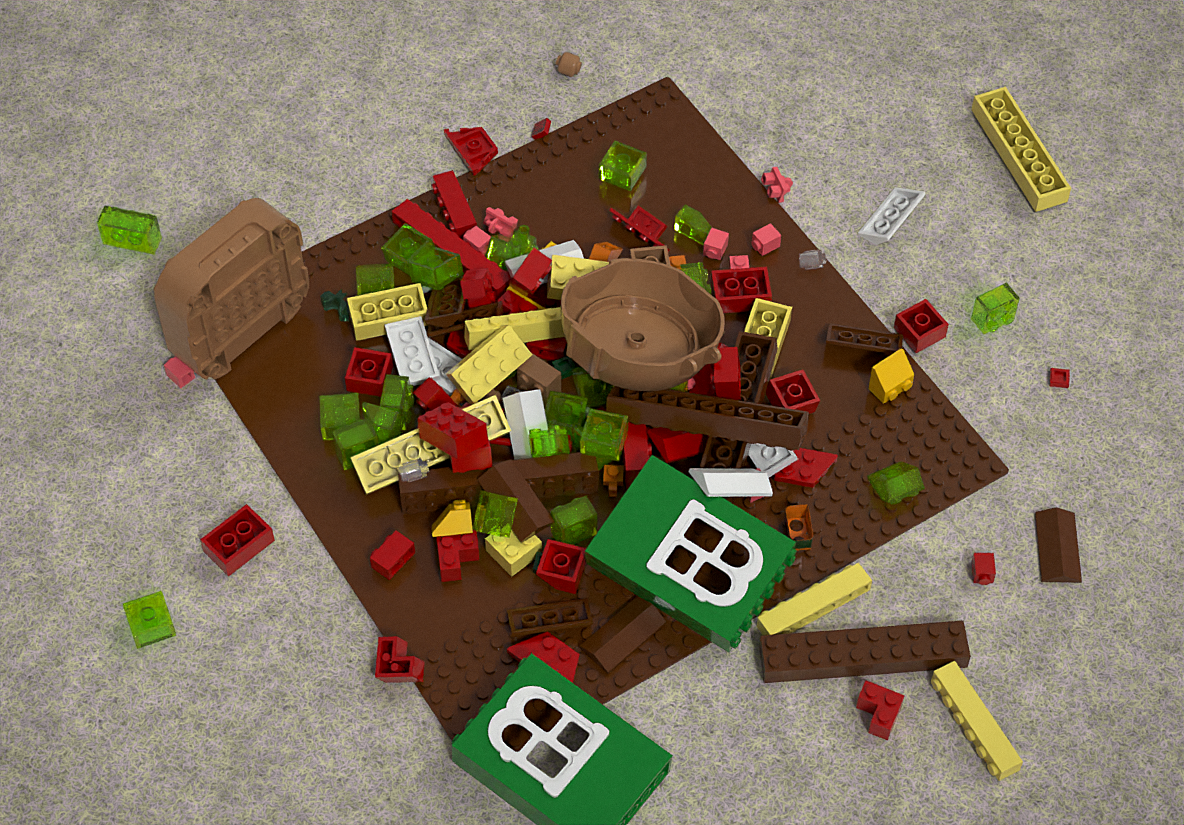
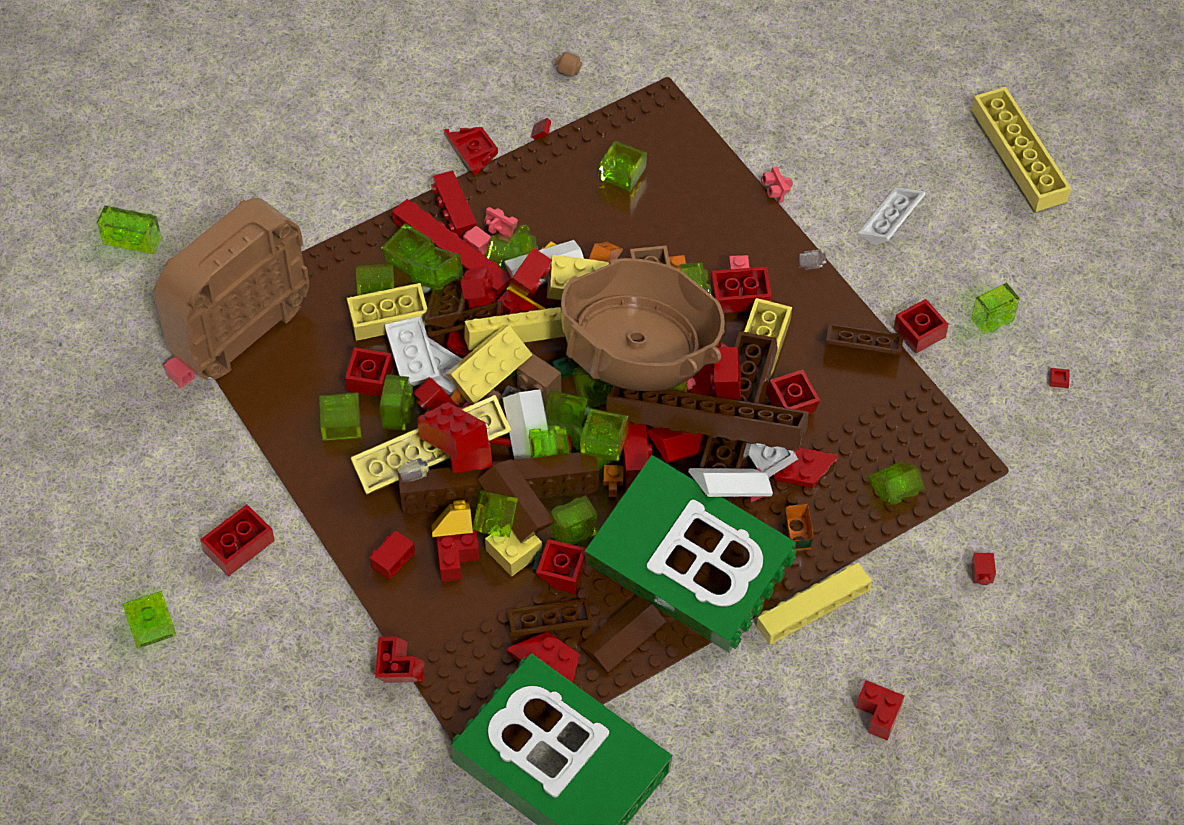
(333, 301): clear green piece -> none
(354, 440): clear neon green brick -> none
(385, 421): clear neon green slope -> none
(549, 349): red brick -> none
(644, 223): red bracket -> none
(692, 224): clear neon green slope -> none
(716, 244): coral brick -> none
(766, 239): coral brick -> none
(863, 651): reddish brown brick -> none
(891, 377): yellow slope -> none
(976, 720): light yellow brick -> none
(1058, 546): reddish brown slope -> none

